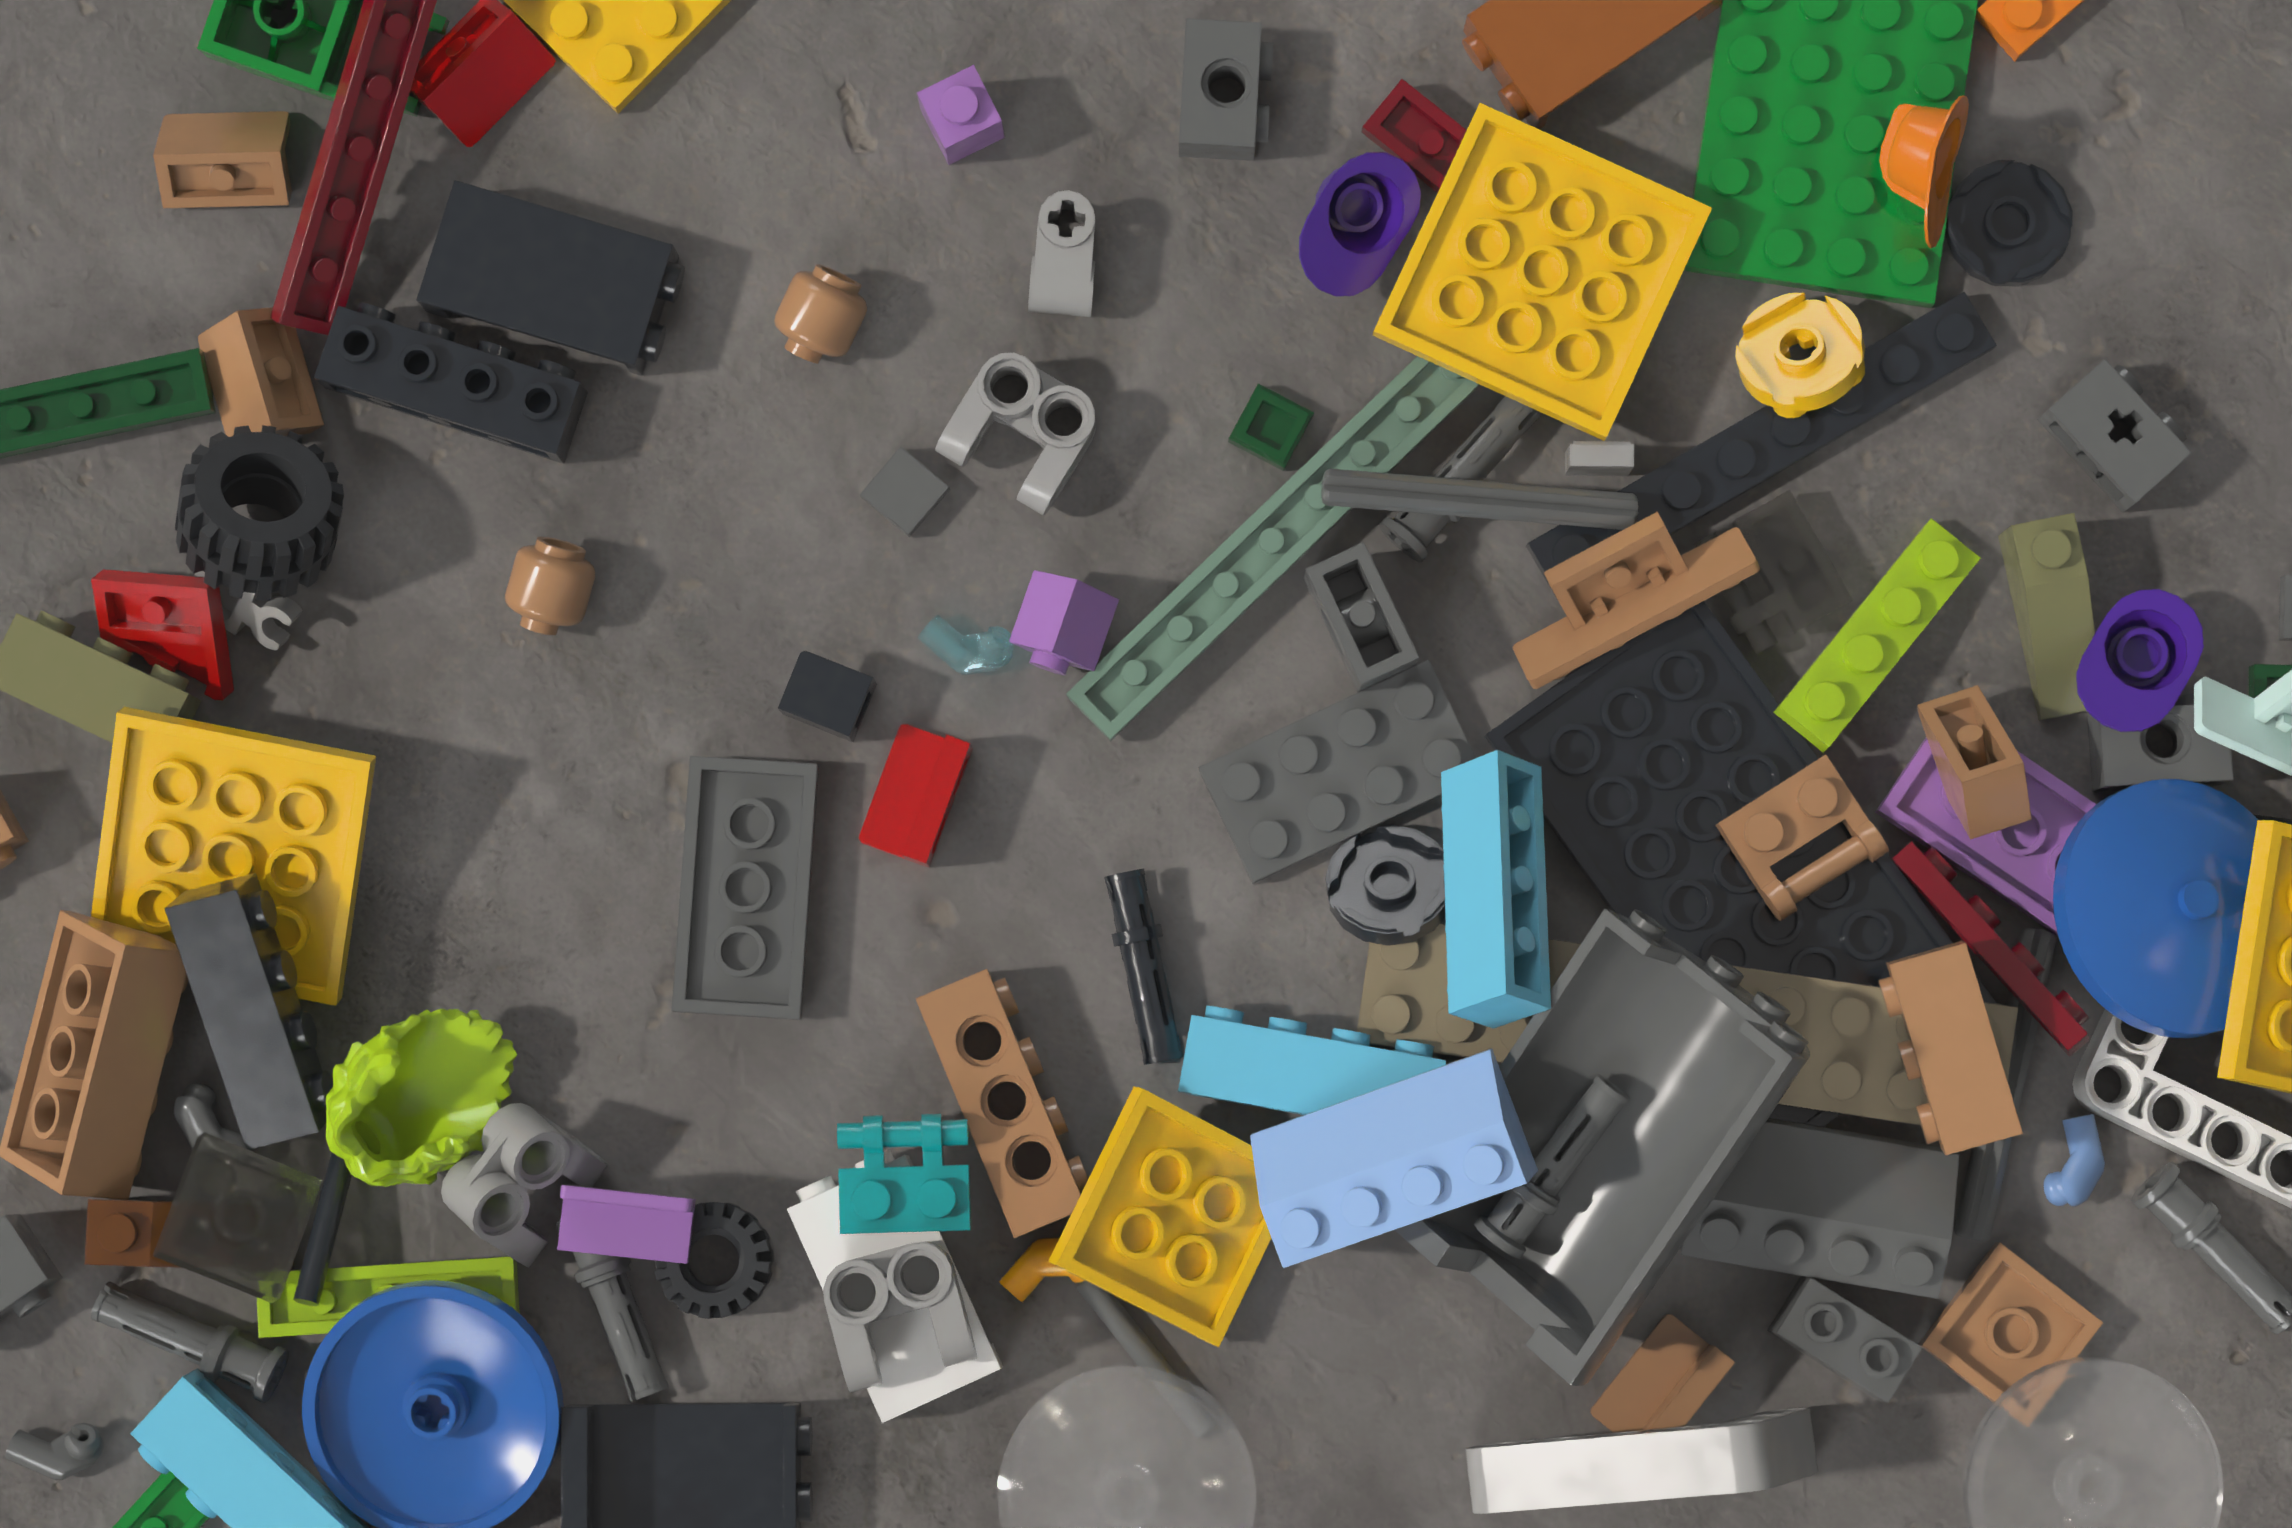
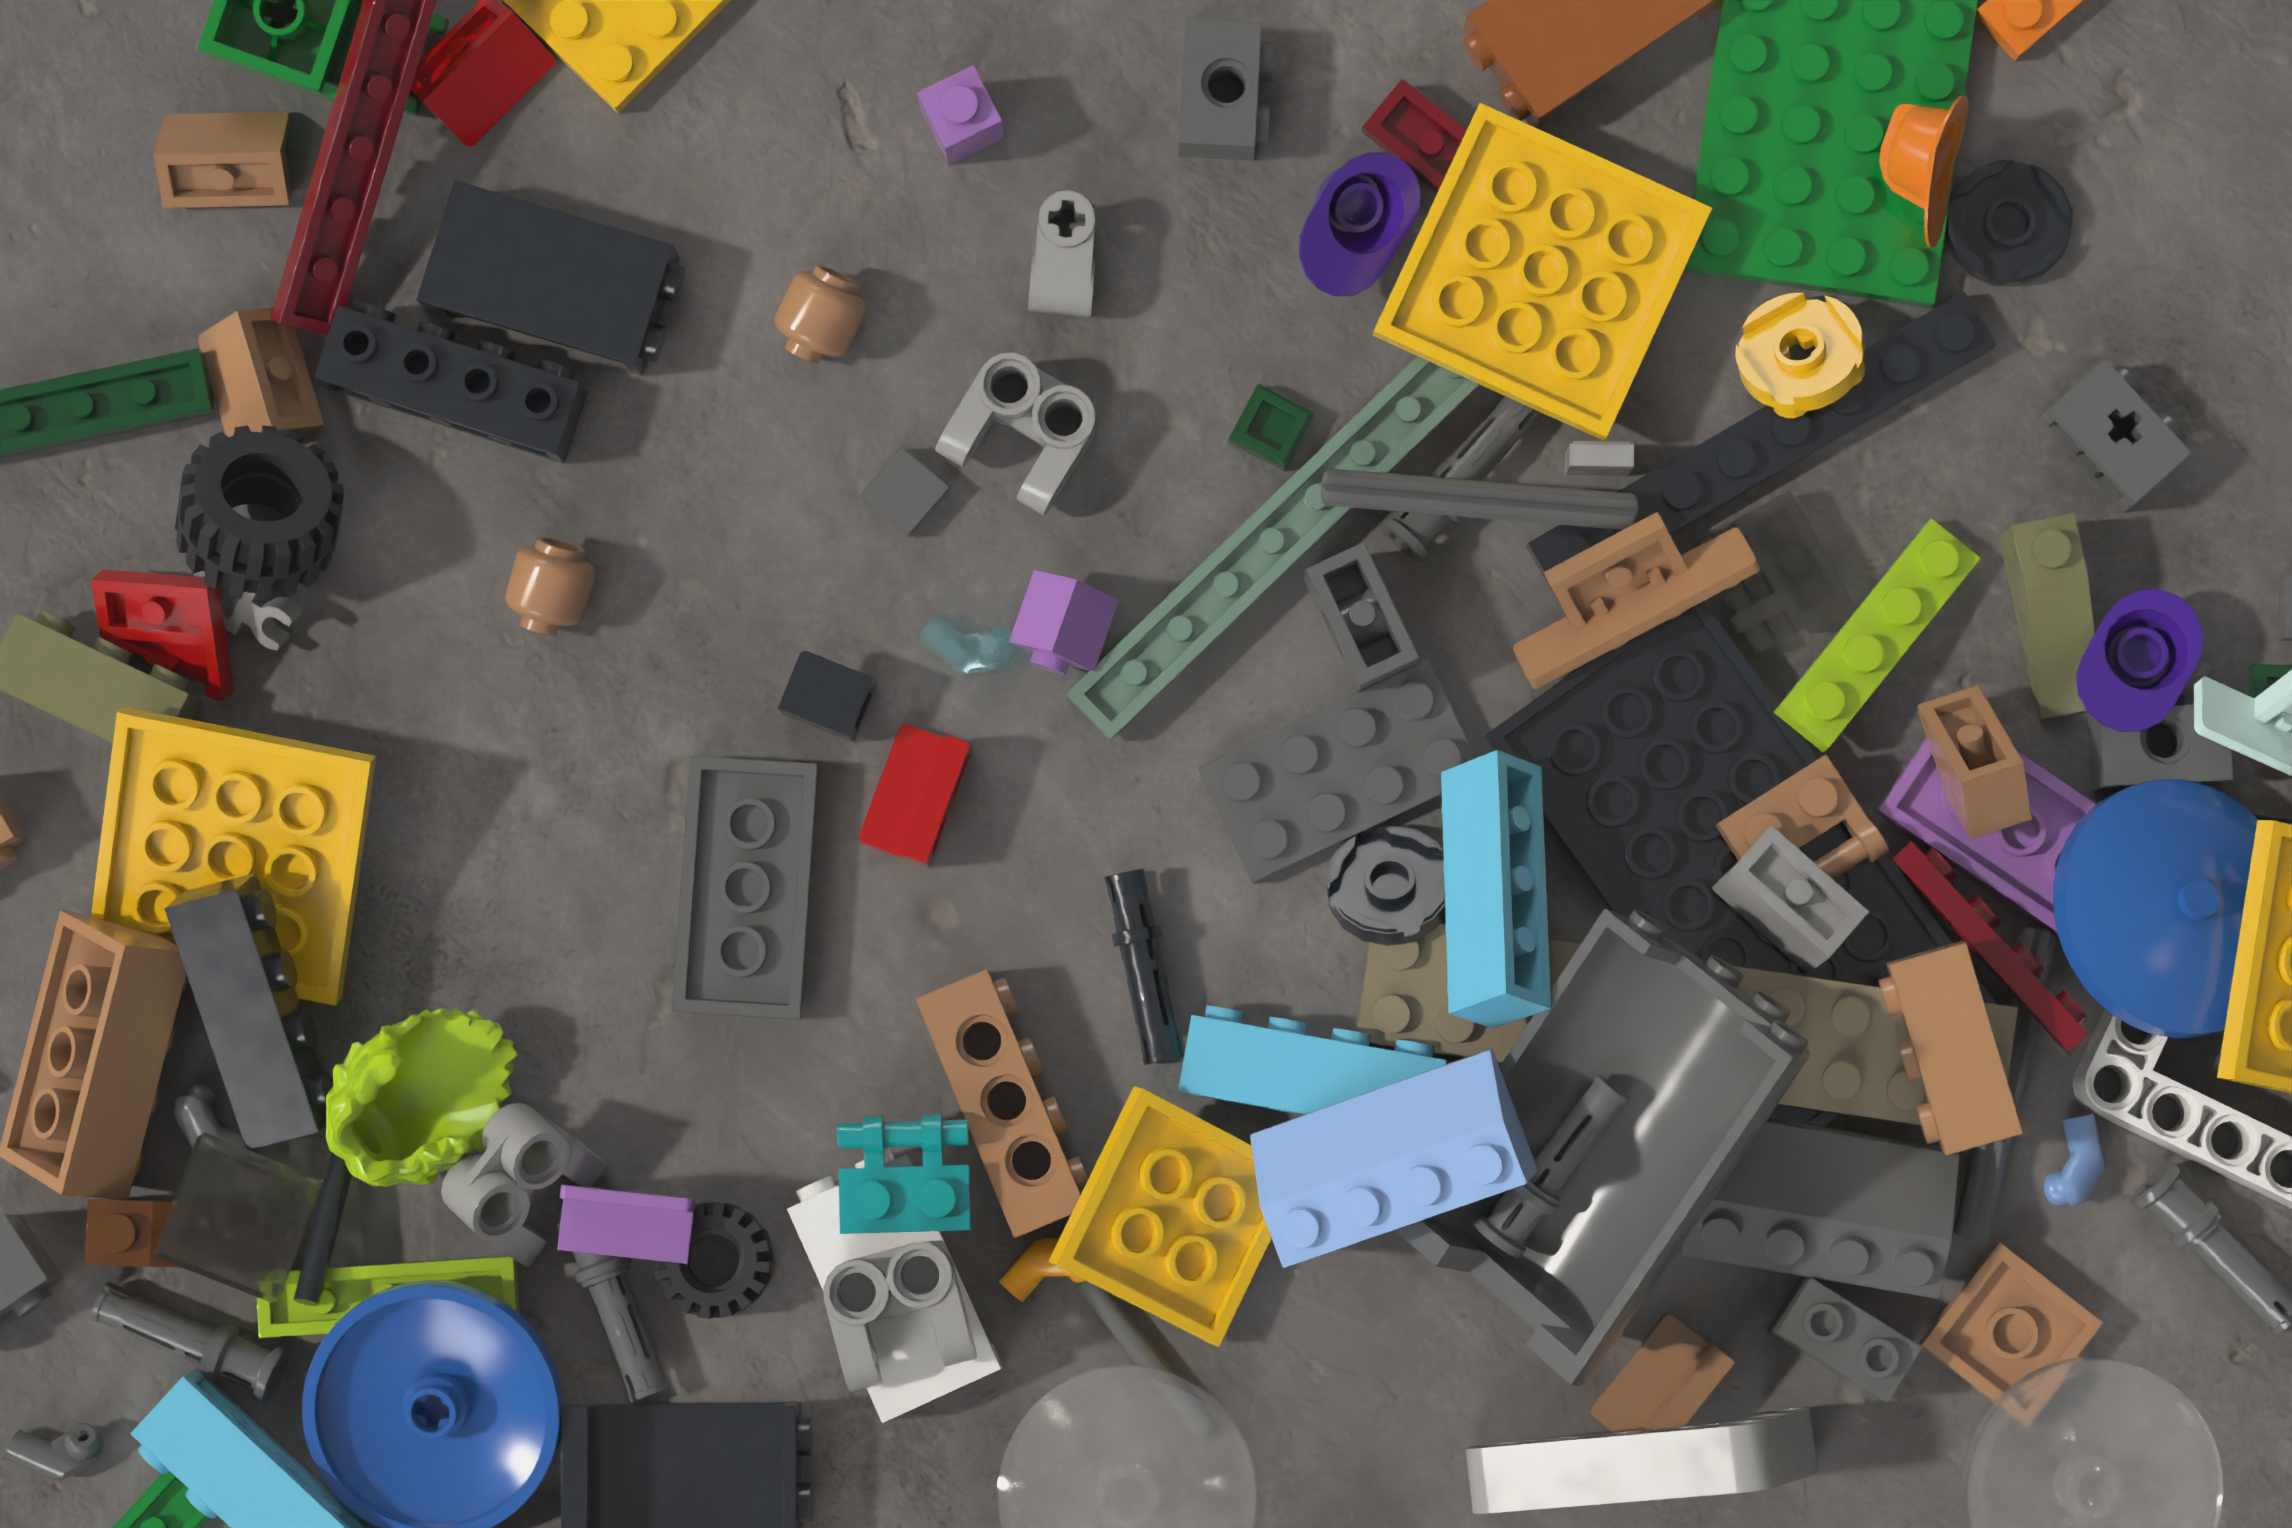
(1790, 900): none -> light grey panel

